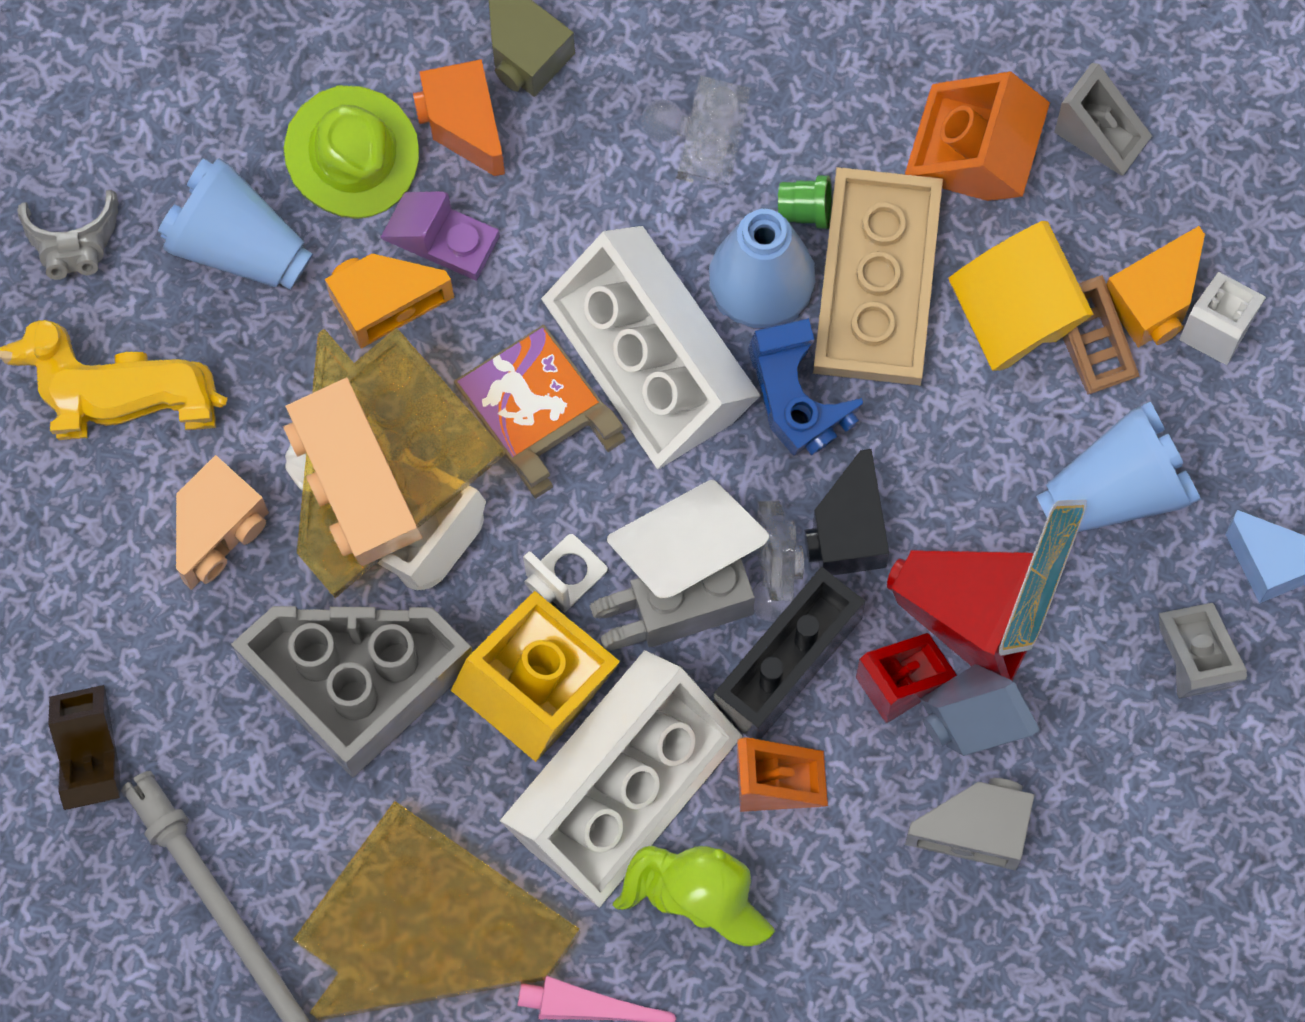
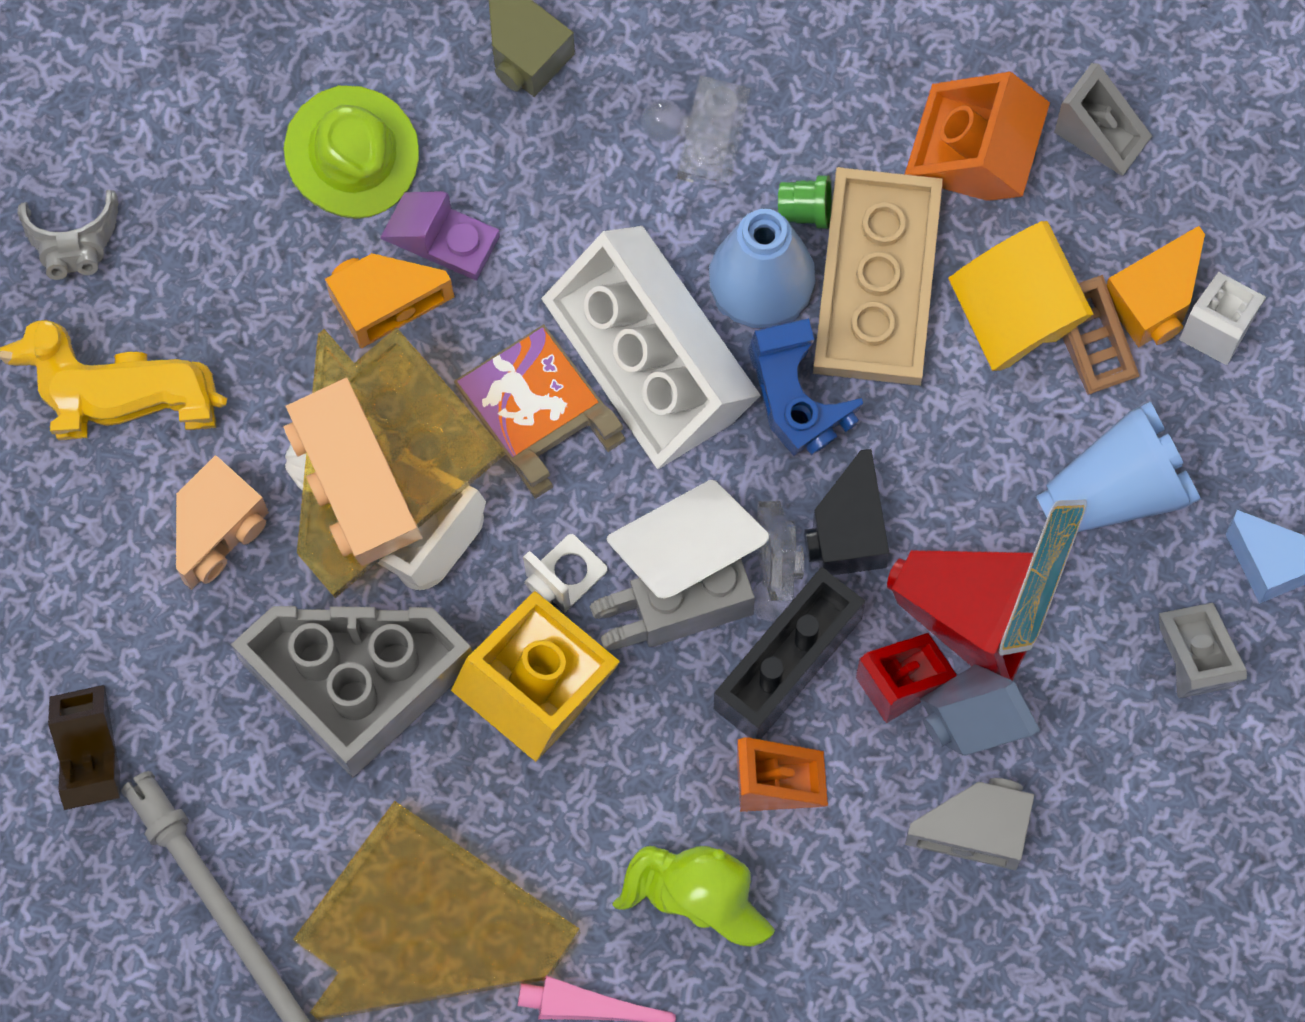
(233, 229): light blue cone -> none
(461, 113): orange slope -> none
(622, 776): white slope -> none

